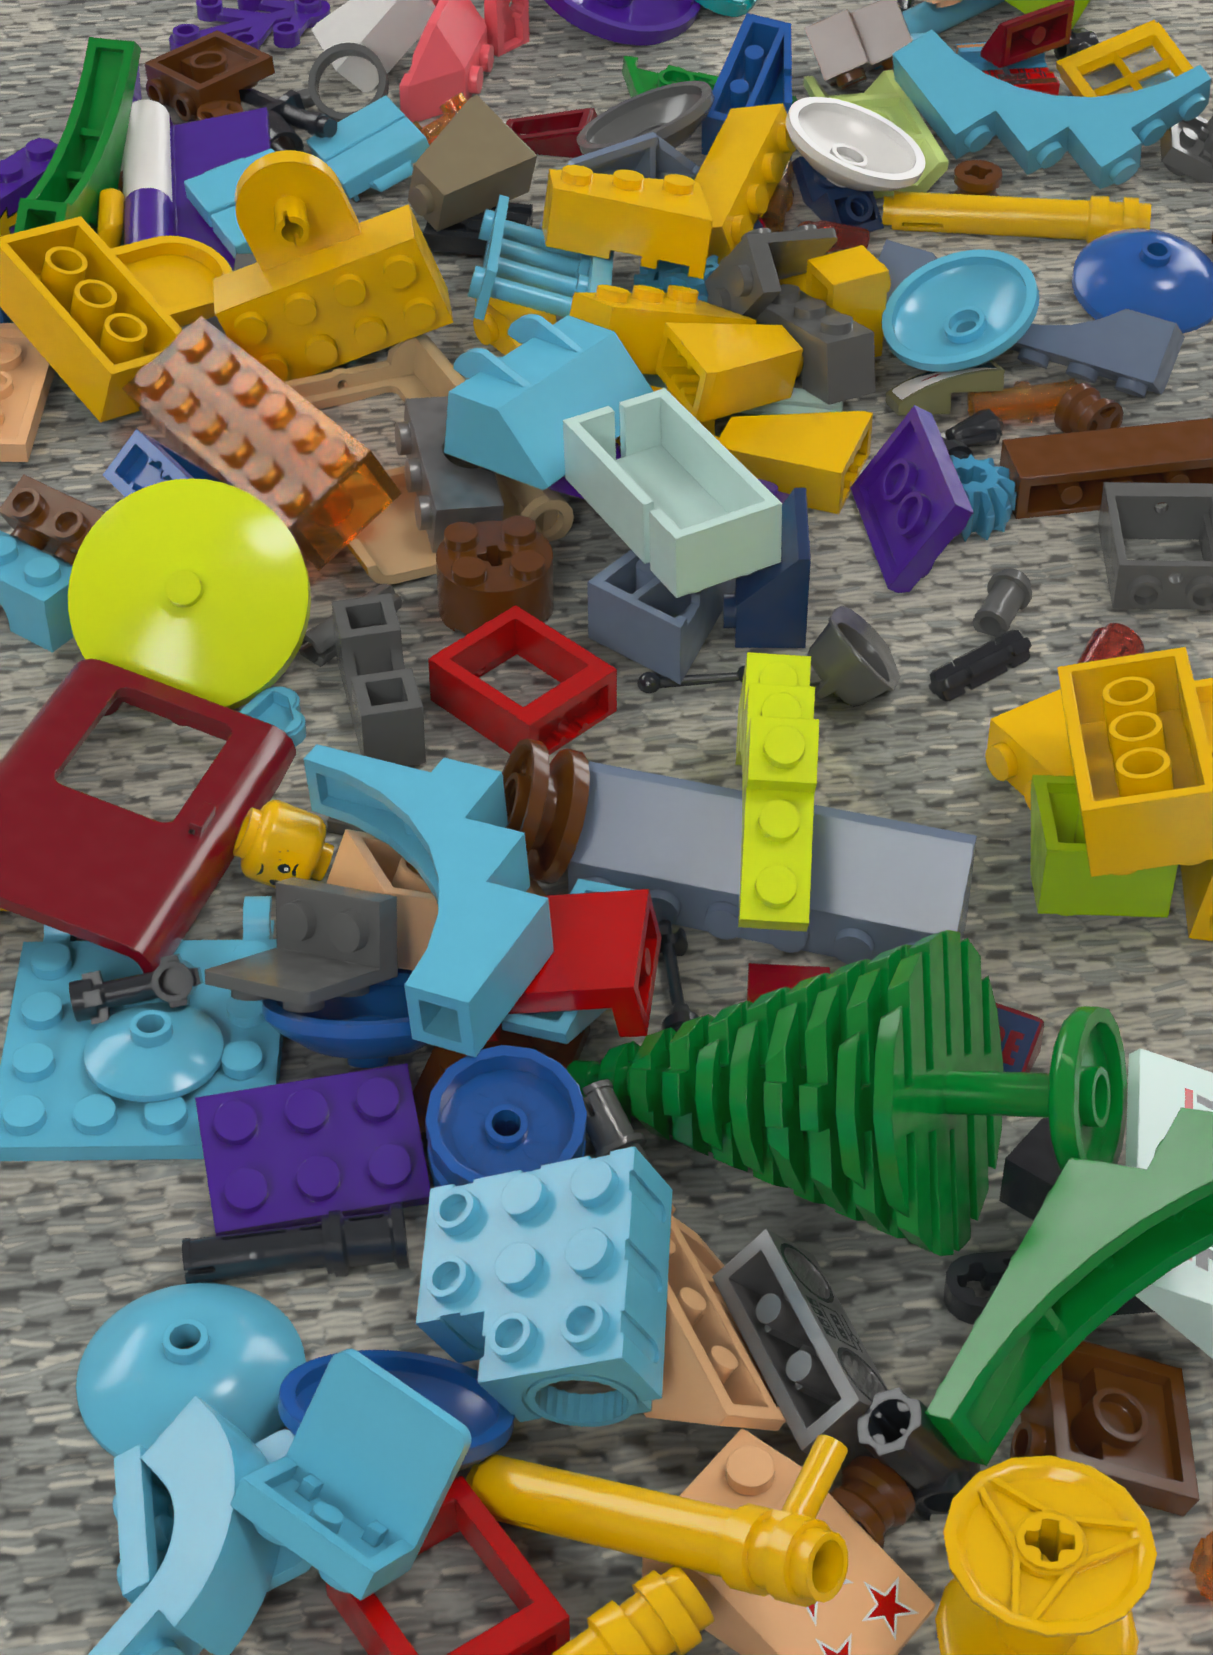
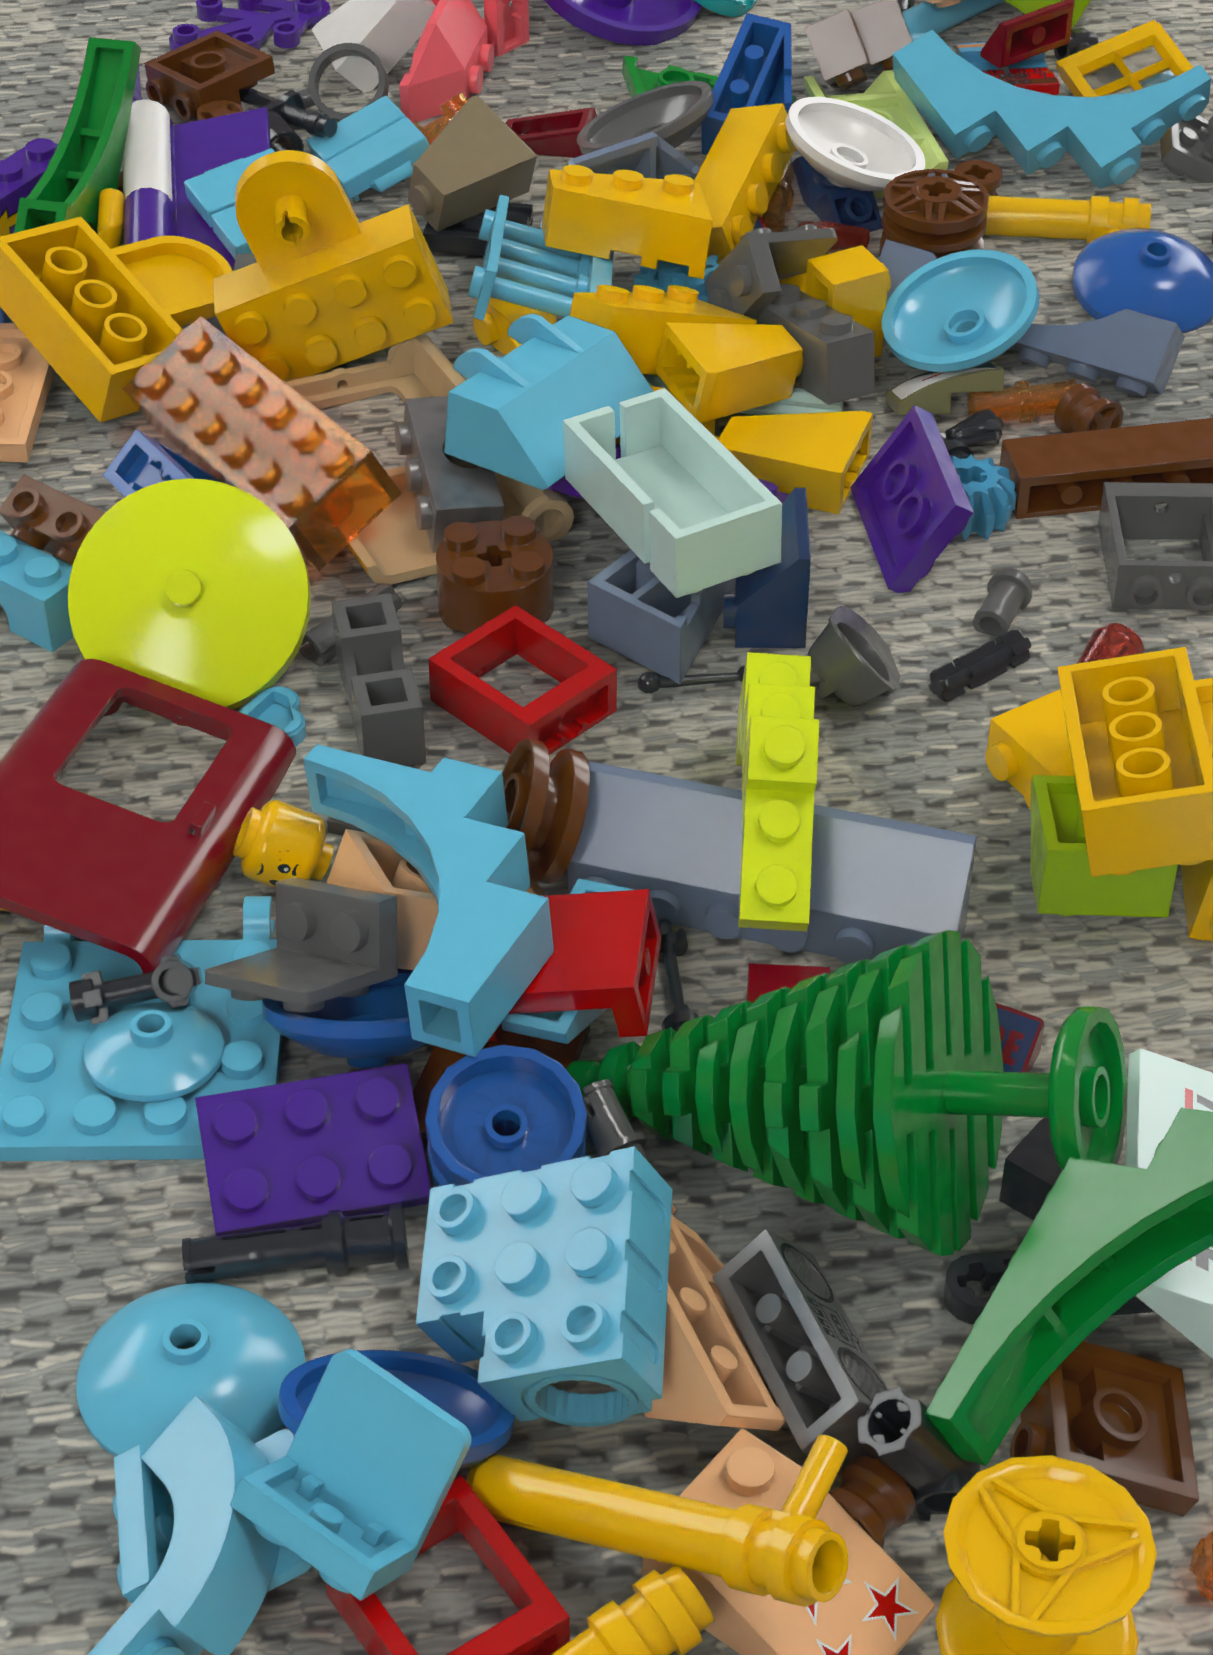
(935, 211): none -> reddish brown wheel

